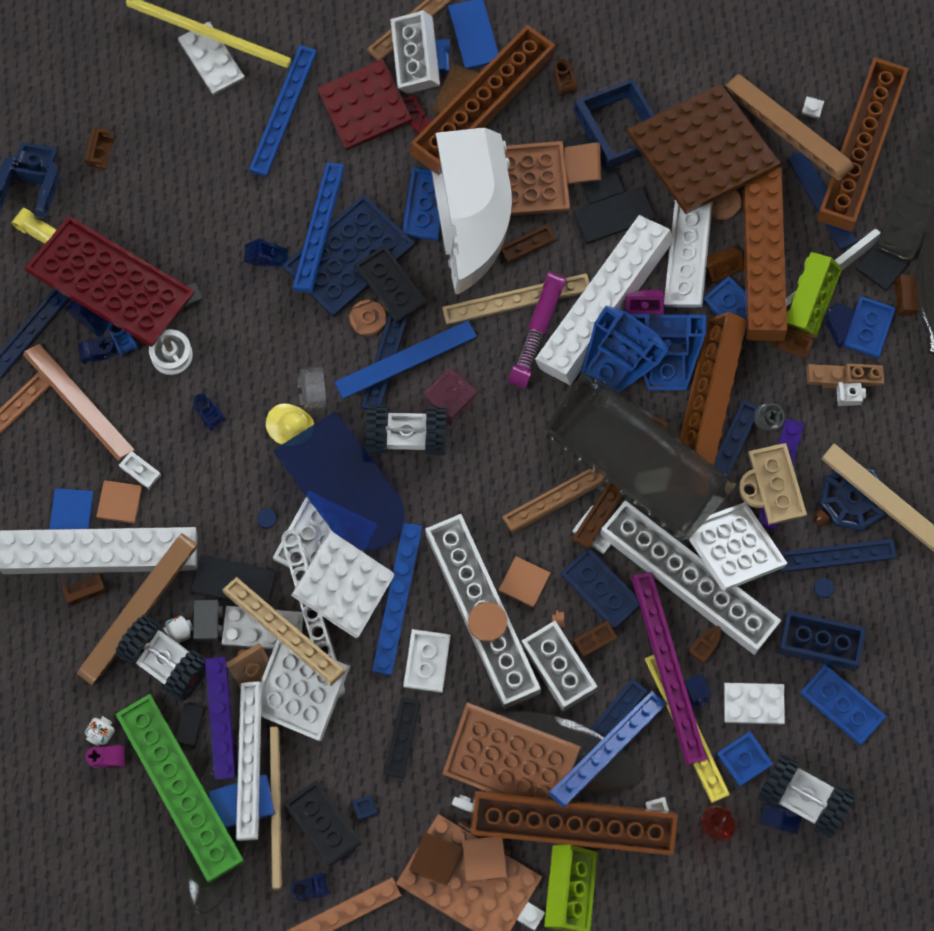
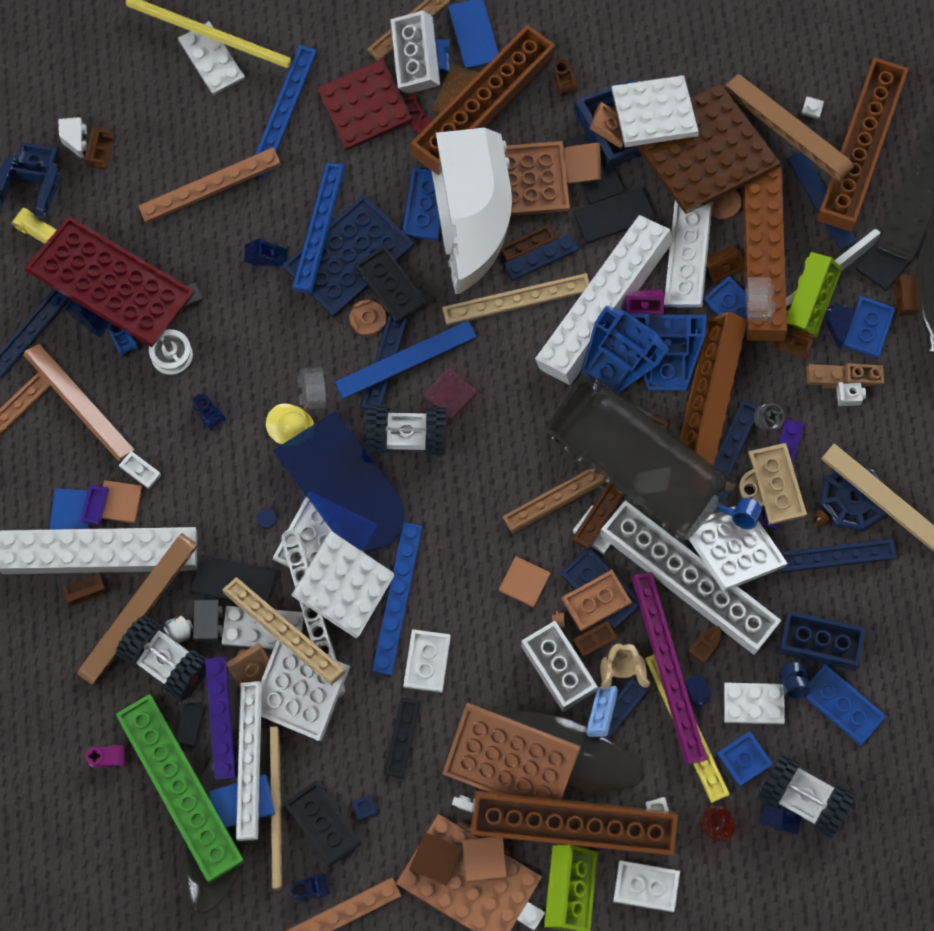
(72, 135): none -> white slope
(94, 349): clear blue piece -> none
(94, 505): none -> dark purple tile
(99, 731): white head -> none
(209, 185): none -> nougat plate
(472, 586): white brick -> none
(487, 621): nougat tile -> none
(537, 328): magenta piece -> none
(541, 257): none -> dark blue plate
(596, 600): none -> nougat tile
(602, 712): none -> light blue tile
(607, 124): none -> nougat tile
(607, 749): plate -> none
(623, 663): none -> tan hair
(646, 886): none -> white plate
(654, 111): none -> white plate
(745, 514): none -> blue piece
(759, 298): none -> clear brick
(795, 681): none -> dark blue wheel
(823, 588): dark blue tile -> none

